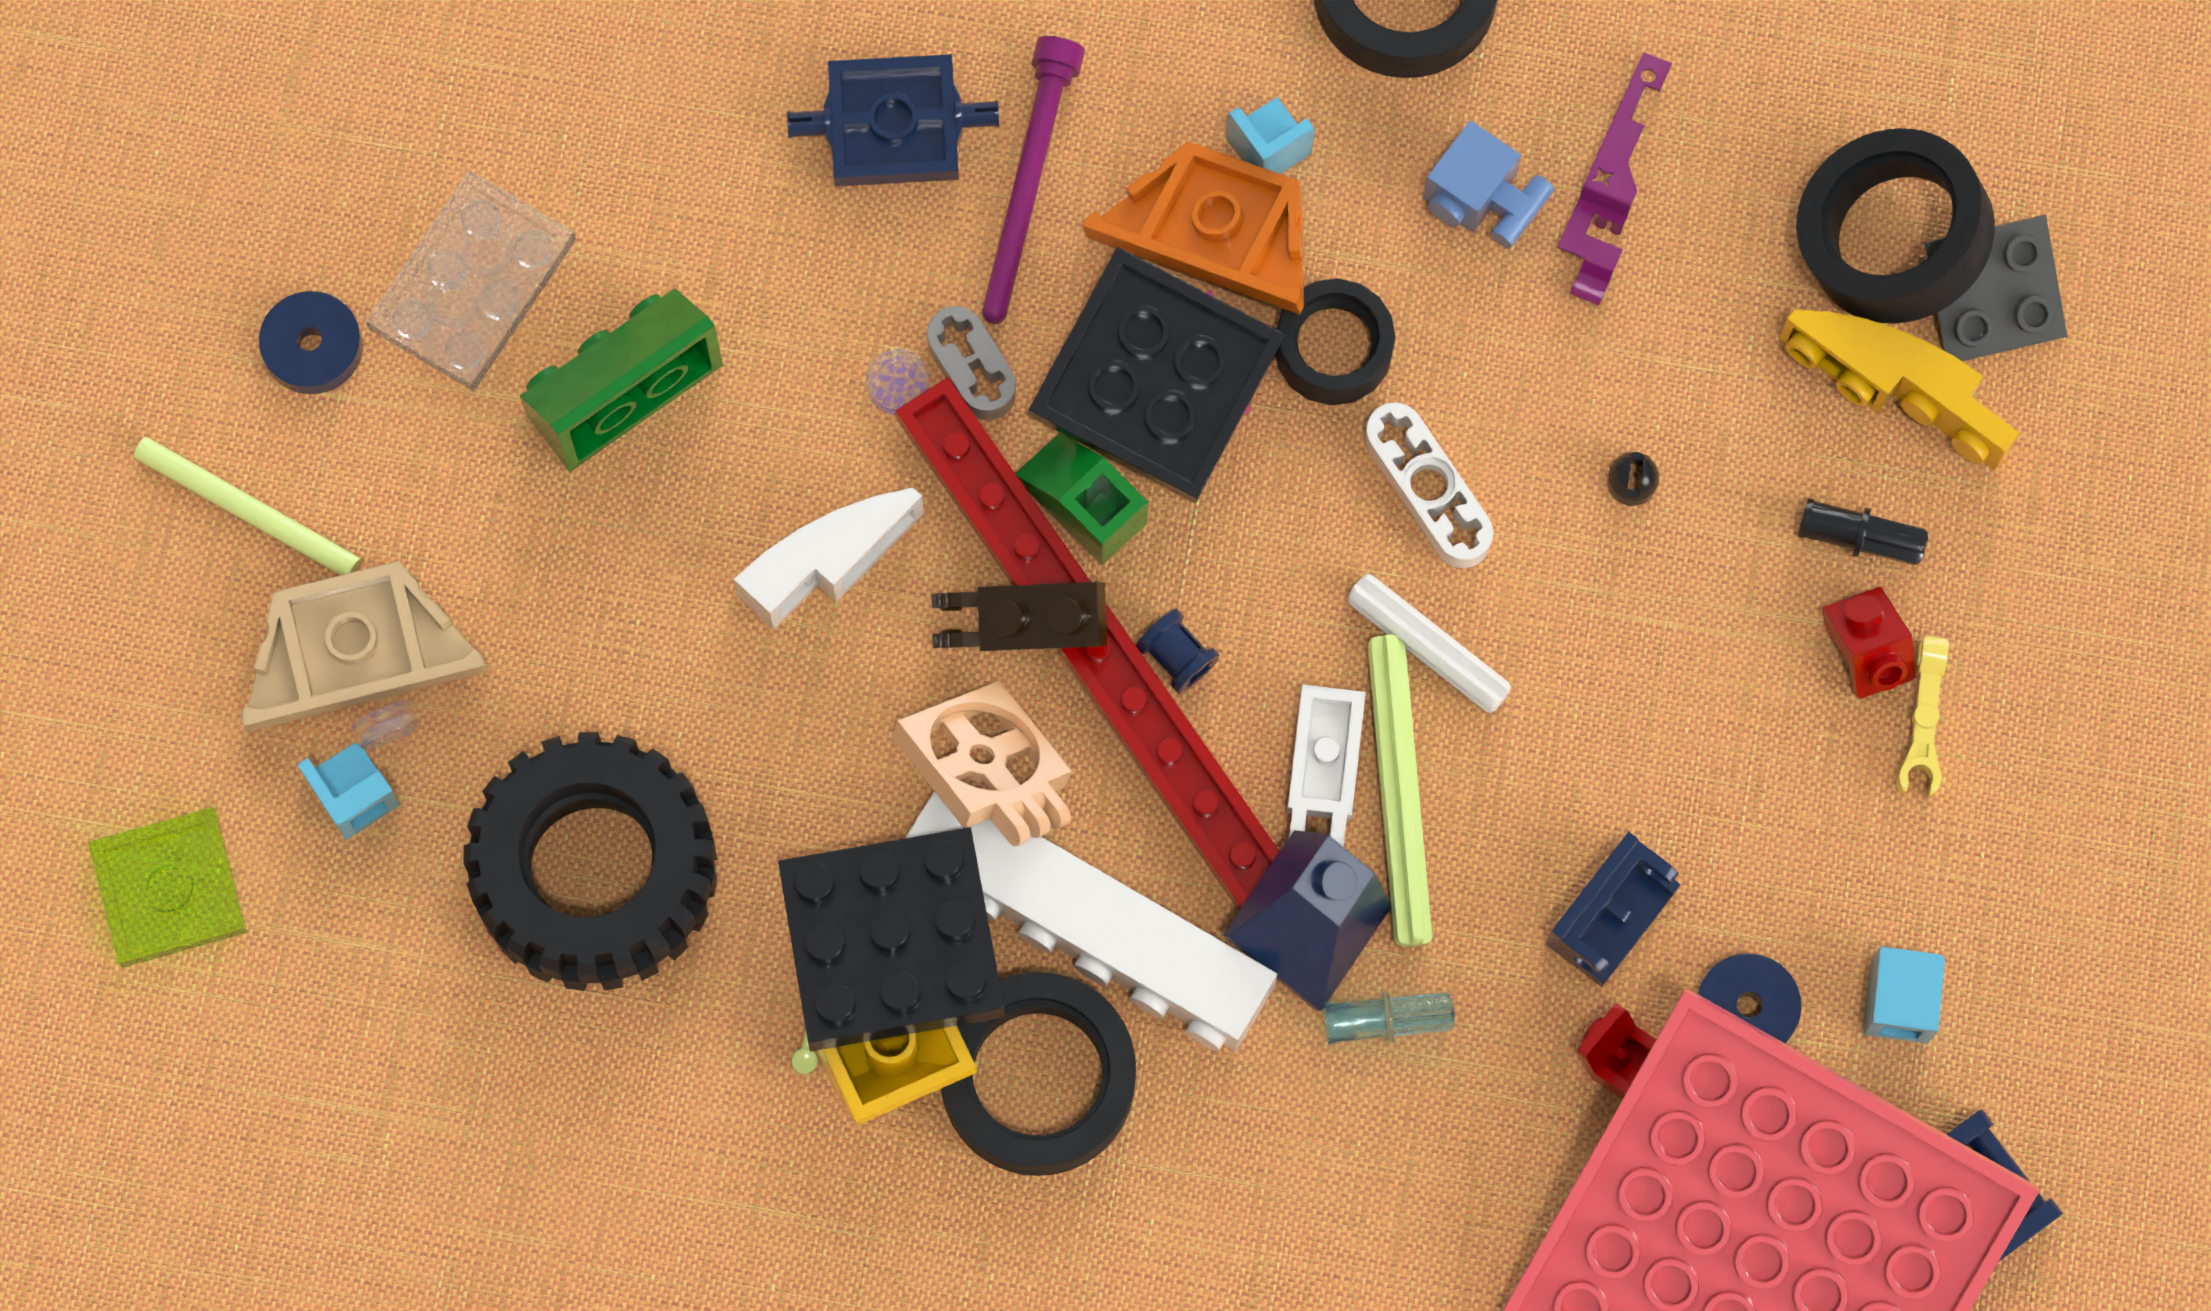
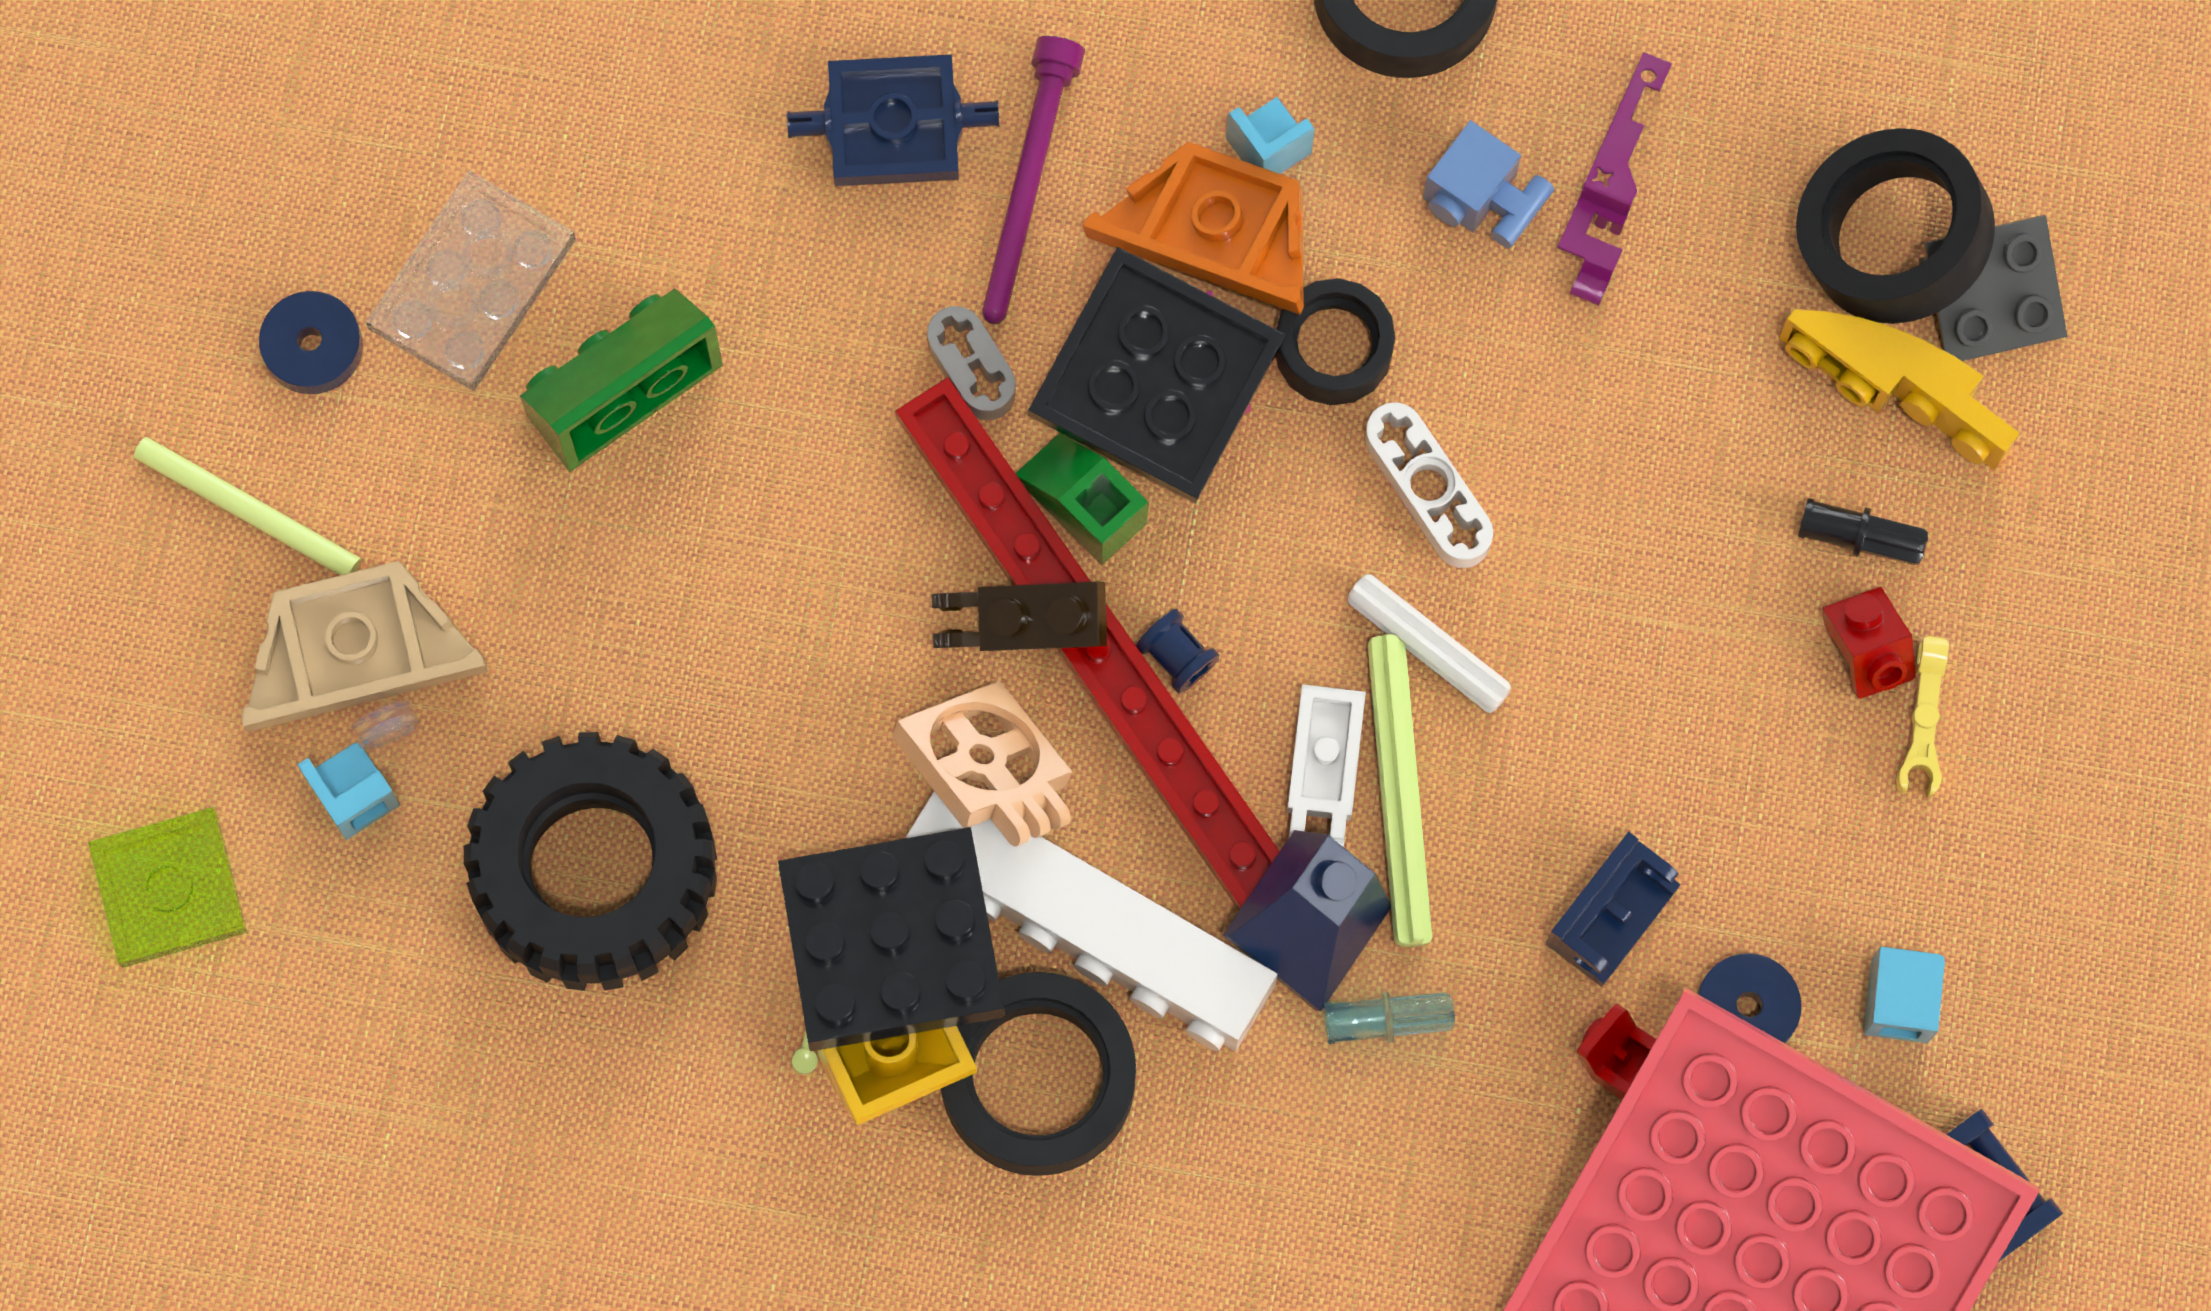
(826, 554): white slope -> none
(896, 379): clear tile -> none
(1619, 478): black hinge -> none

